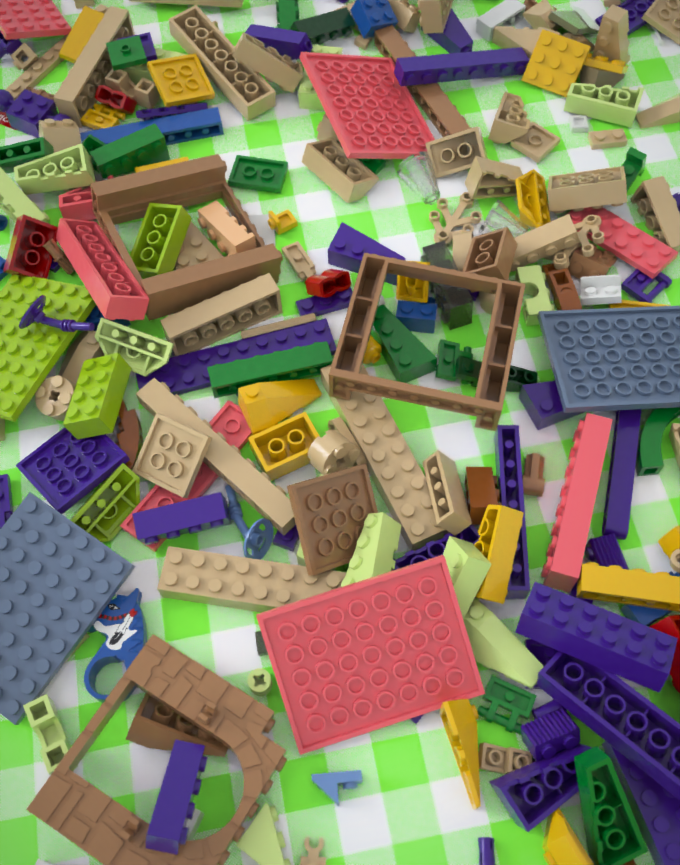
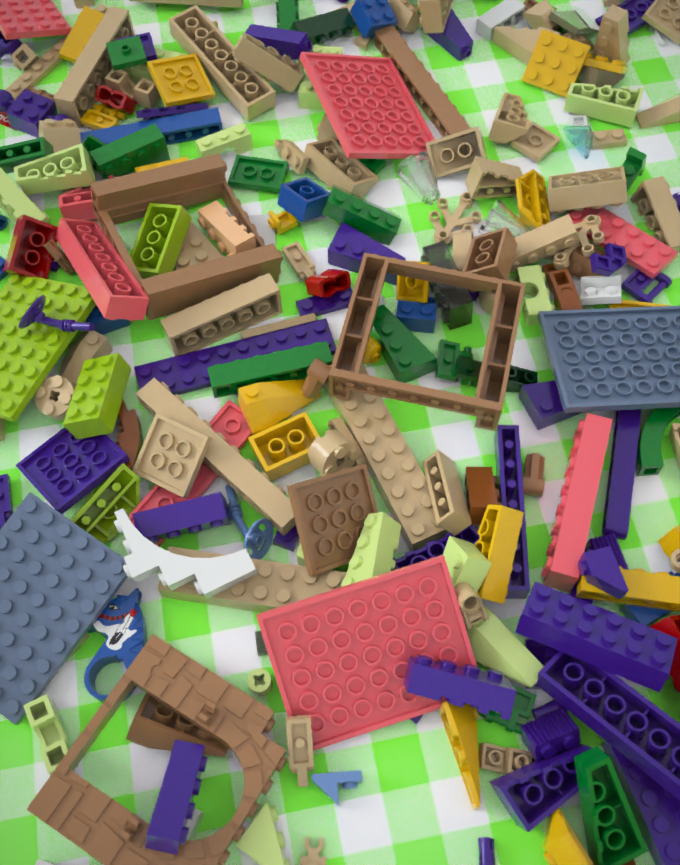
(139, 349): yellowish green wedge -> none
(212, 574): none -> white arch
(236, 137): none -> yellowish green arch
(292, 154): none -> tan hinge
(300, 747): none -> tan hinge
(303, 199): none -> blue brick
(317, 377): none -> medium nougat piece
(361, 215): none -> green slope
(460, 66): dark purple brick -> none
(460, 685): none -> dark purple wedge
(470, 605): none -> tan piece
(580, 137): none -> clear light blue slope
(603, 571): none -> dark purple slope
(608, 264): none -> dark purple tile

